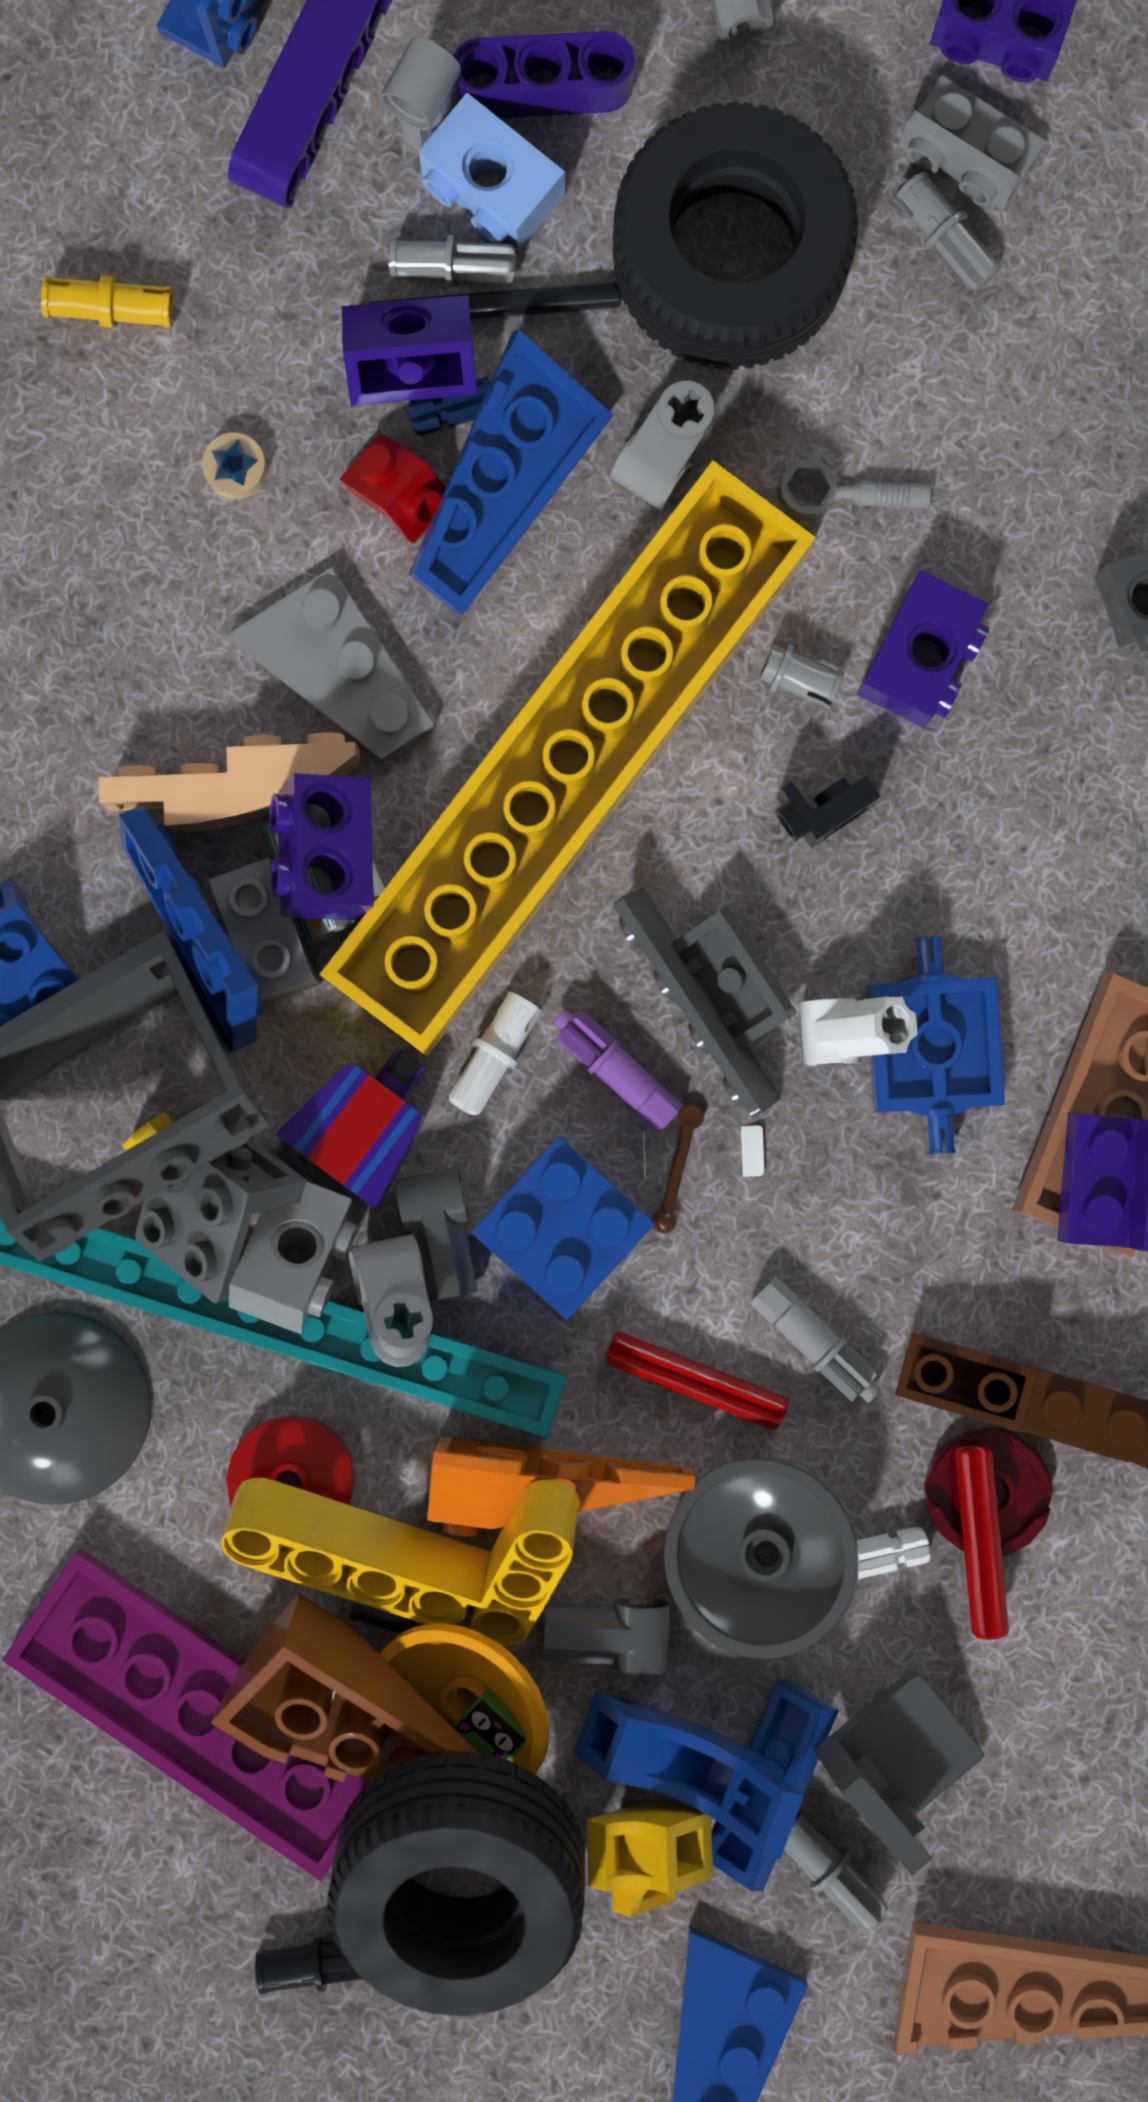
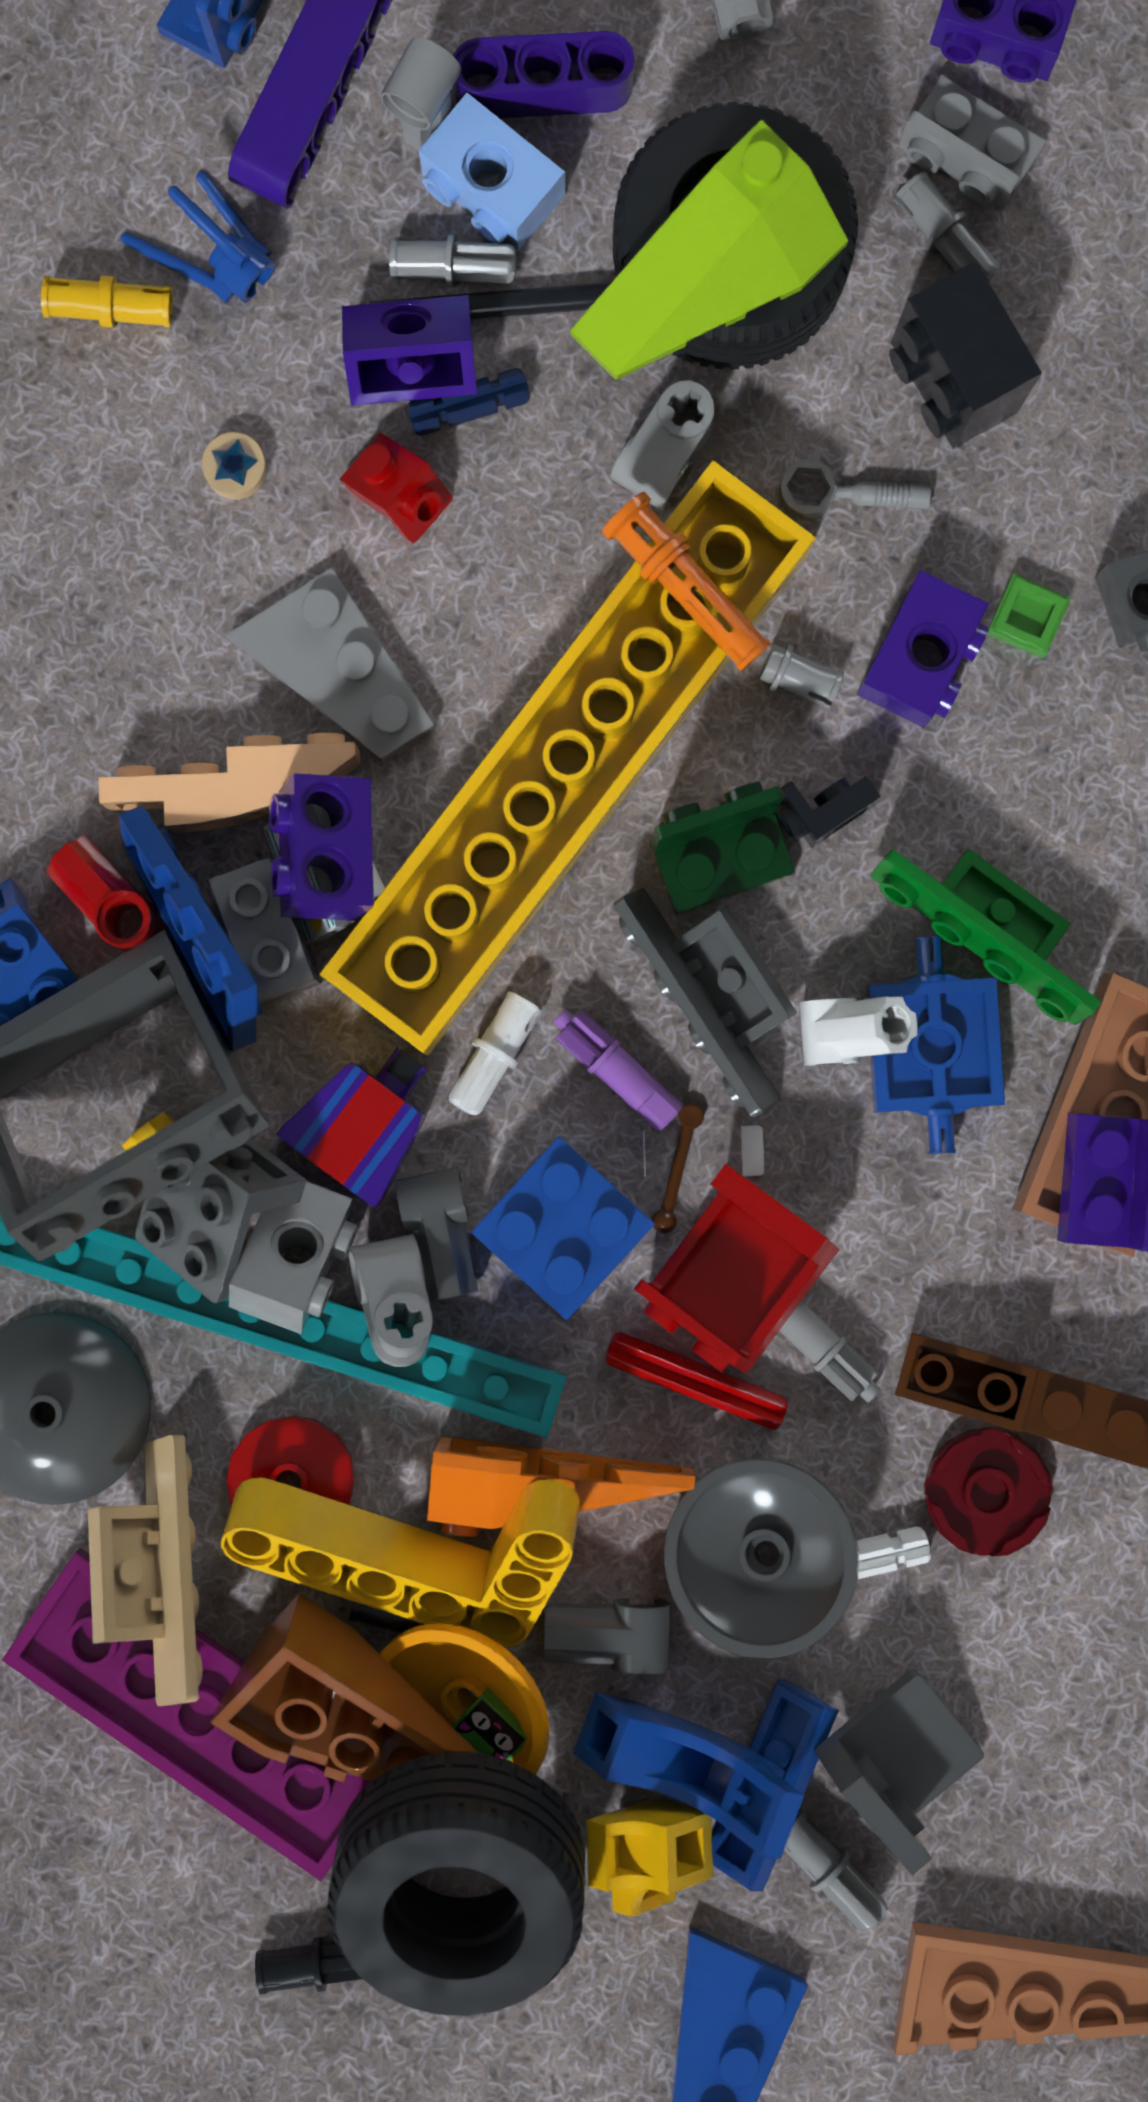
(101, 892): none -> red piece
(145, 1572): none -> tan bracket
(235, 260): none -> blue plant
(512, 463): blue wing -> none
(672, 550): none -> orange pin
(722, 848): none -> dark green bracket
(732, 245): none -> lime wedge
(737, 1274): none -> red panel
(962, 356): none -> black brick
(982, 1541): red axle -> none
(996, 922): none -> green bracket
(1028, 615): none -> bright green tile

